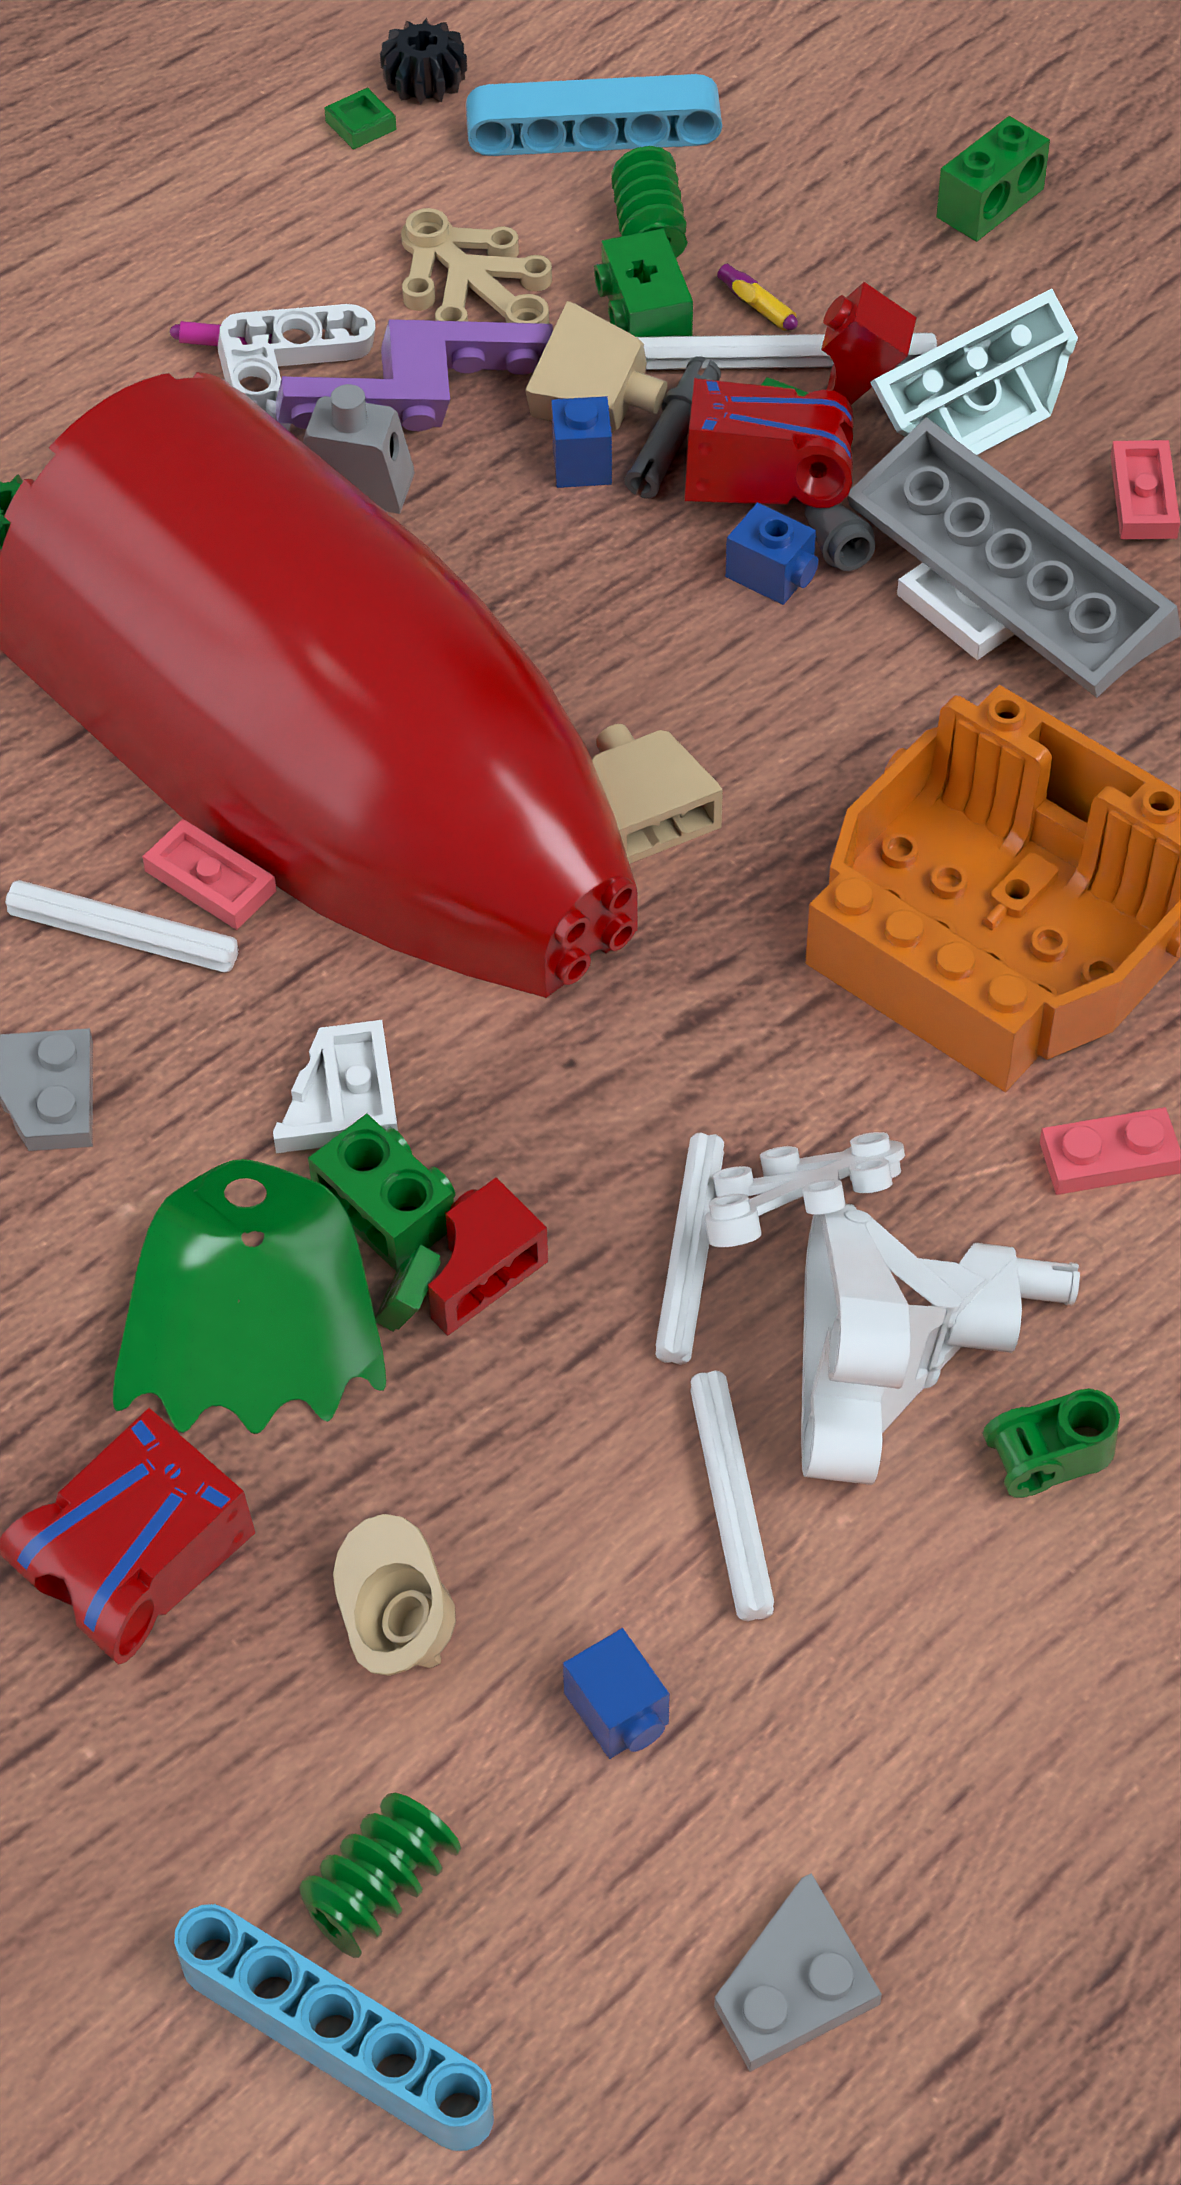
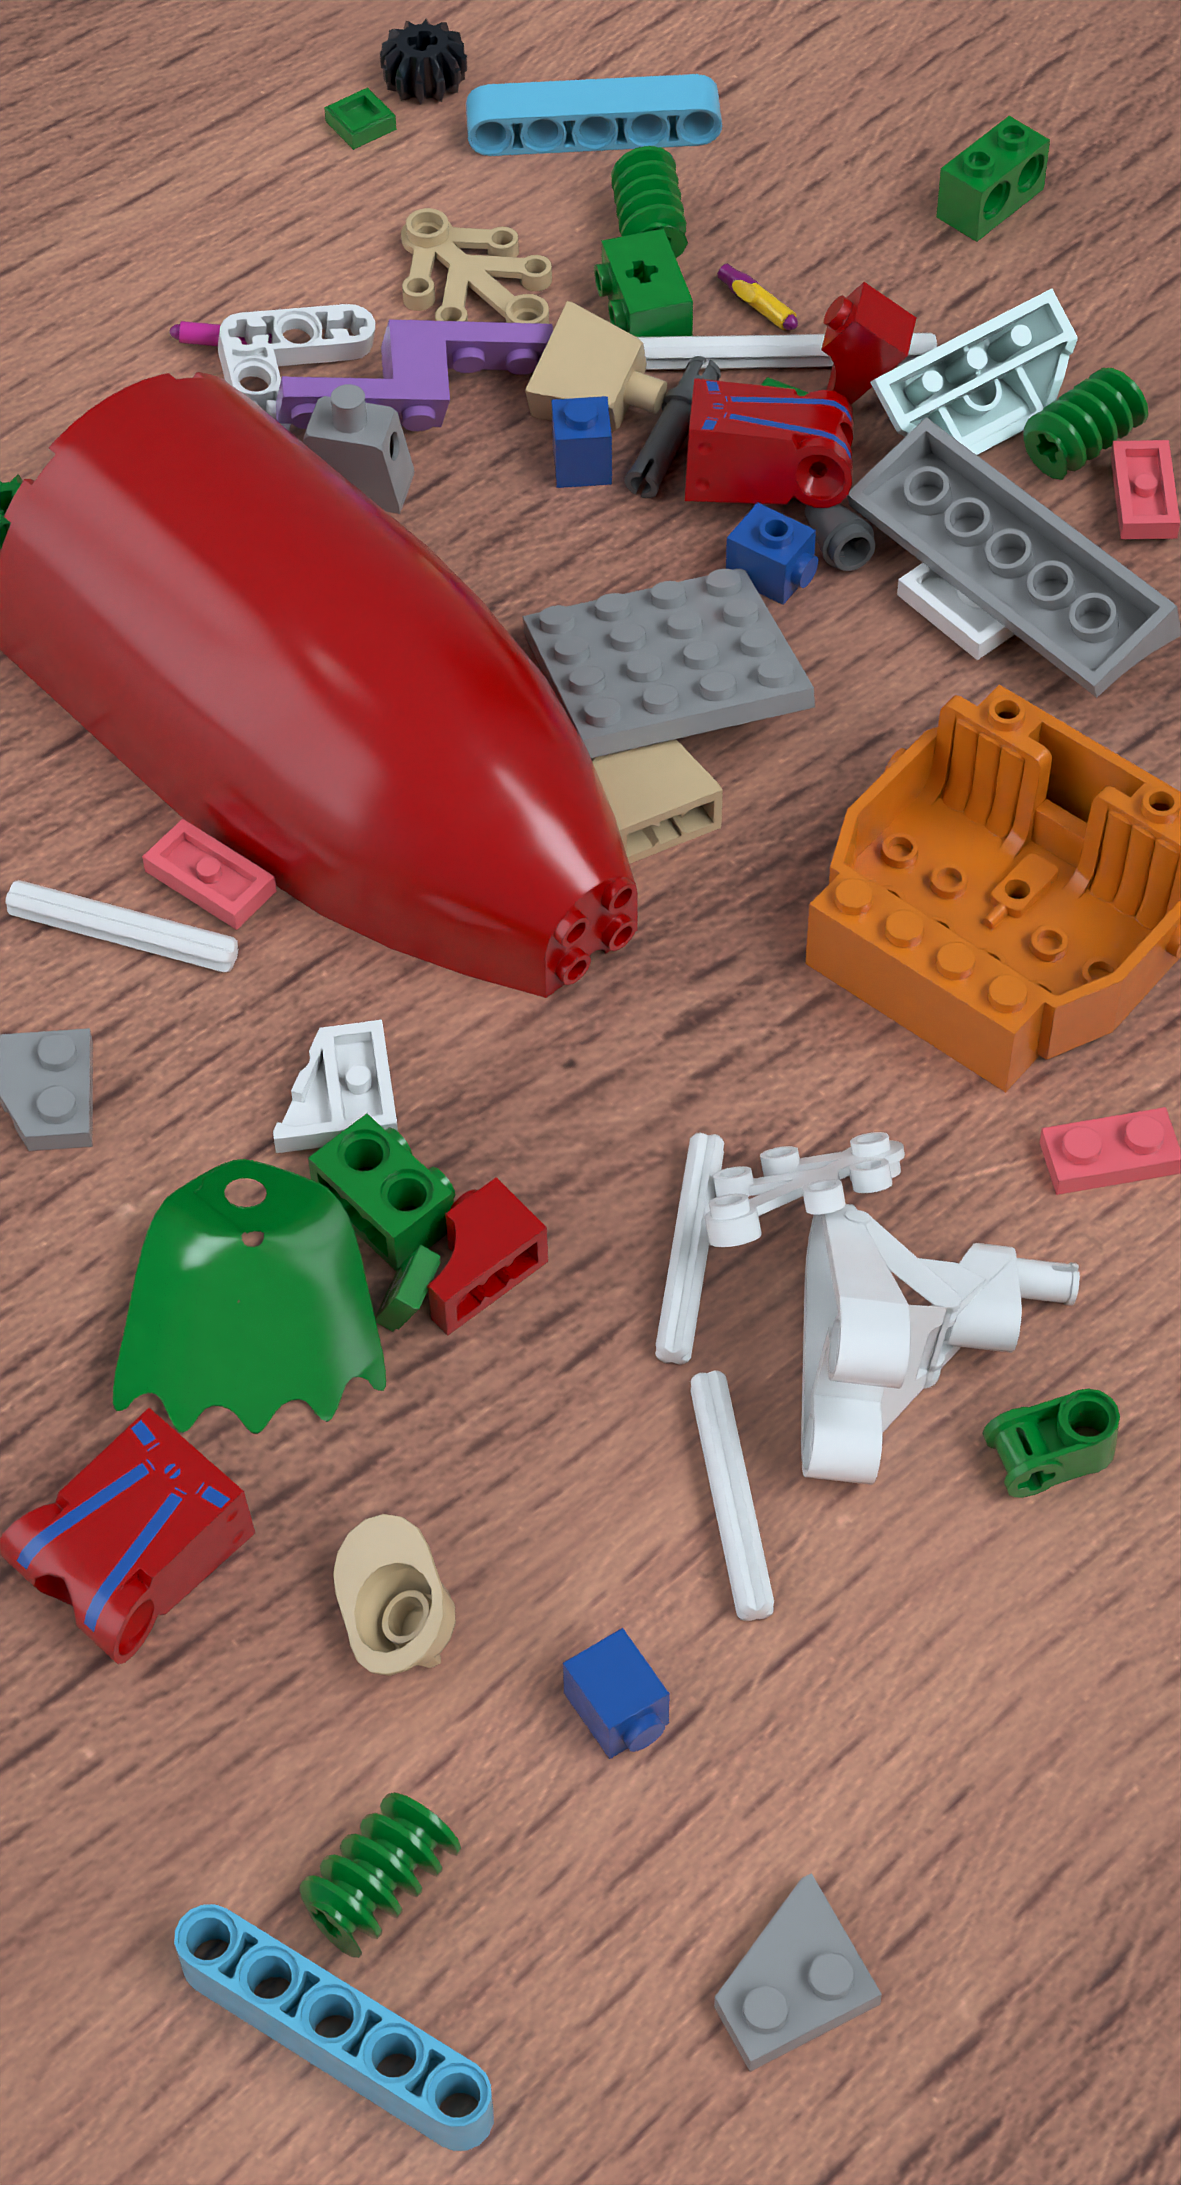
(667, 662): none -> light grey plate
(1084, 422): none -> green piece

